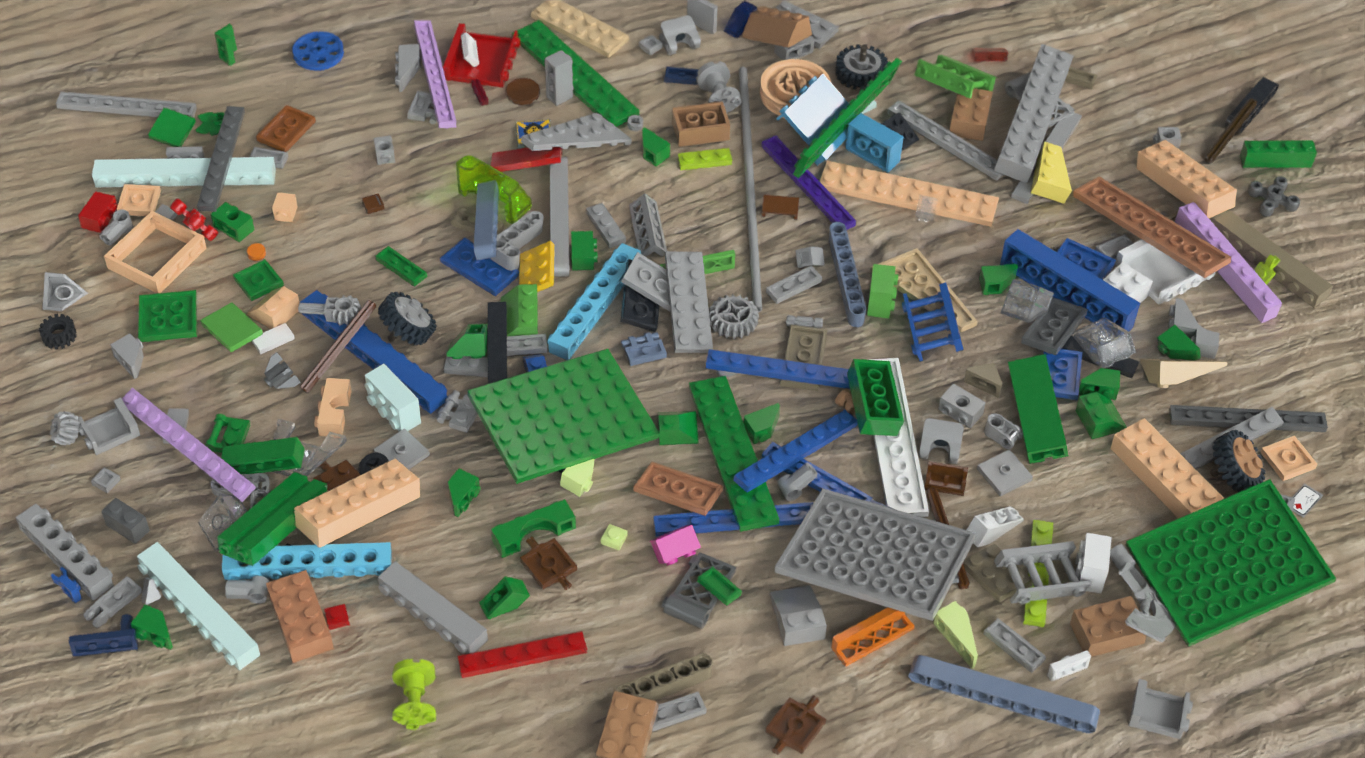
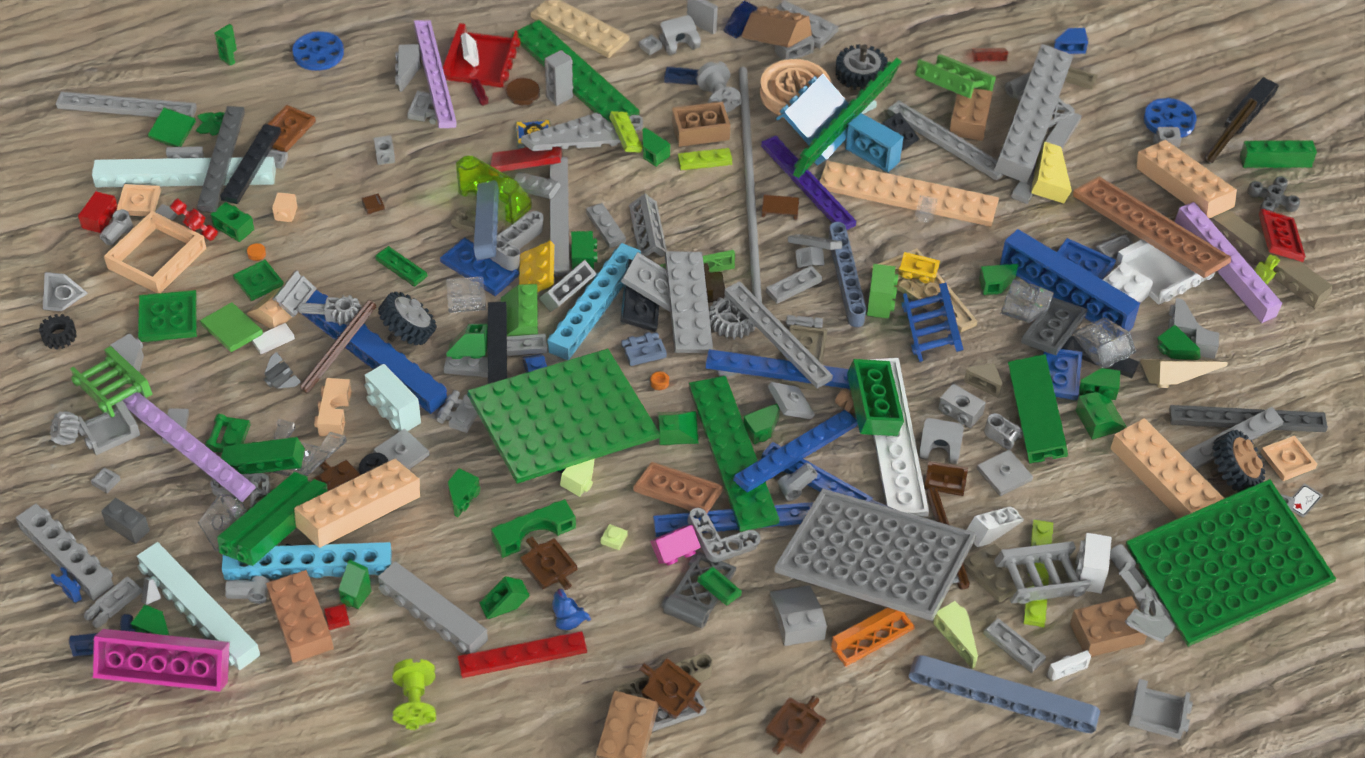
(121, 367): none -> bright green fence
(161, 659): none -> dark pink brick
(250, 164): none -> black plate
(293, 292): none -> light grey plate
(355, 585): none -> green slope
(466, 294): none -> clear bracket
(538, 185): none -> light grey plate
(567, 286): none -> light grey brick
(567, 611): none -> blue hair
(626, 132): none -> lime plate
(659, 380): none -> orange tile
(671, 688): none -> reddish brown plate
(714, 284): none -> dark brown panel
(716, 543): none -> light grey beam
(778, 334): none -> light grey plate
(791, 400): none -> light grey plate
(815, 241): none -> light grey tile
(919, 268): none -> yellow bracket
(1072, 41): none -> blue slope
(1166, 113): none -> blue wedge
(1281, 235): none -> red tile

